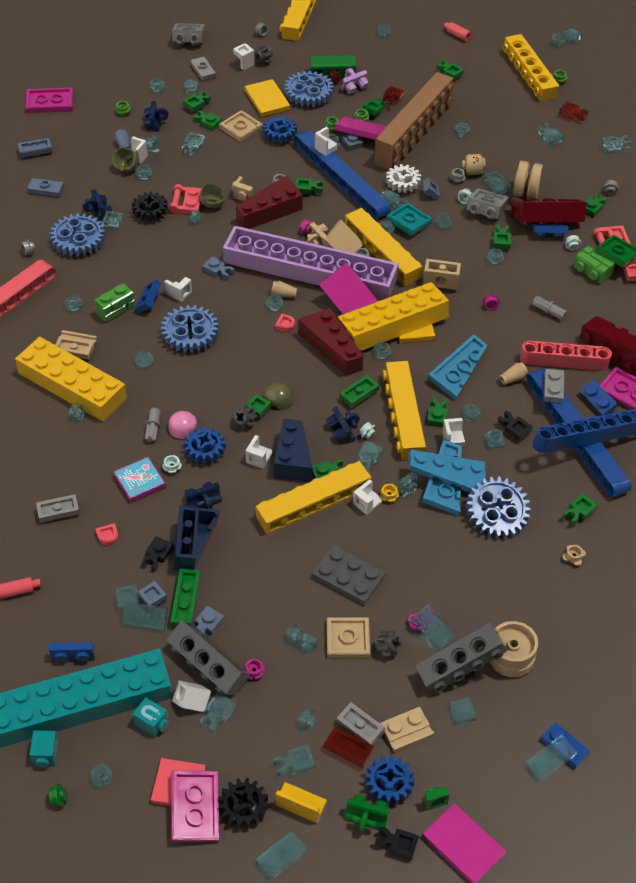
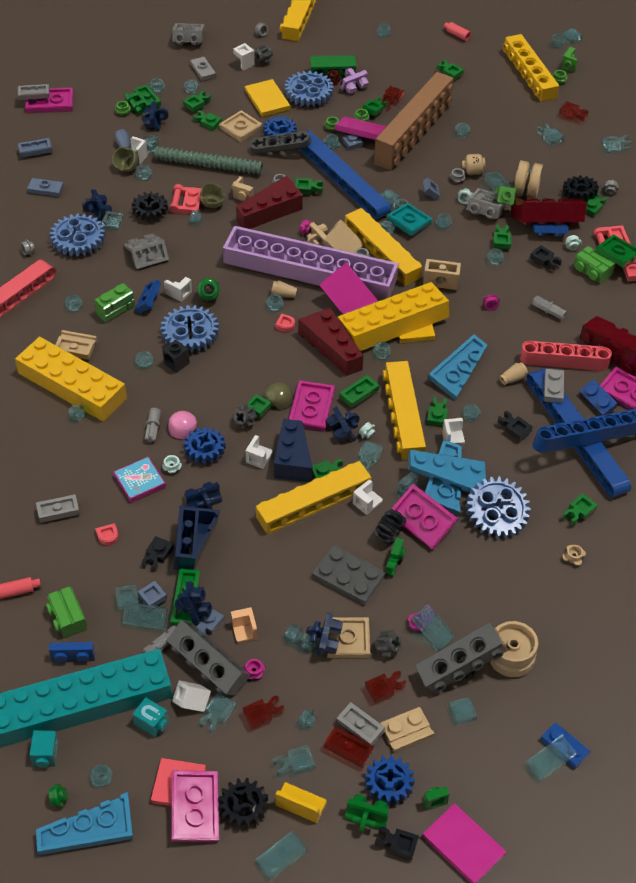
(33, 92): none -> light grey plate
(67, 612): none -> bright green brick
(89, 828): none -> dark azure wing
(145, 96): none -> green plate
(147, 250): none -> light grey bracket
(160, 642): none -> light grey axle
(176, 356): none -> black brick
(191, 602): none -> dark blue hips
(192, 142): clear light blue plate -> none
(208, 160): none -> sand green piece
(213, 285): none -> green head
(217, 267): sand blue plate -> none
(244, 625): none -> light nougat panel
(261, 713): none -> clear red plate
(280, 139): none -> dark grey beam
(312, 404): none -> dark pink tile
(323, 143): white panel -> none
(330, 626): none -> dark blue hips
(383, 688): none -> clear red plate
(389, 489): yellow plate -> none
(390, 526): none -> black gear
(397, 554): none -> green plate
(403, 178): white gear -> none
(425, 516): none -> dark pink tile
(494, 439): clear light blue plate -> none
(505, 195): none -> bright green bracket
(544, 256): none -> black plate
(569, 60): none -> bright green bracket
(580, 188): none -> black gear

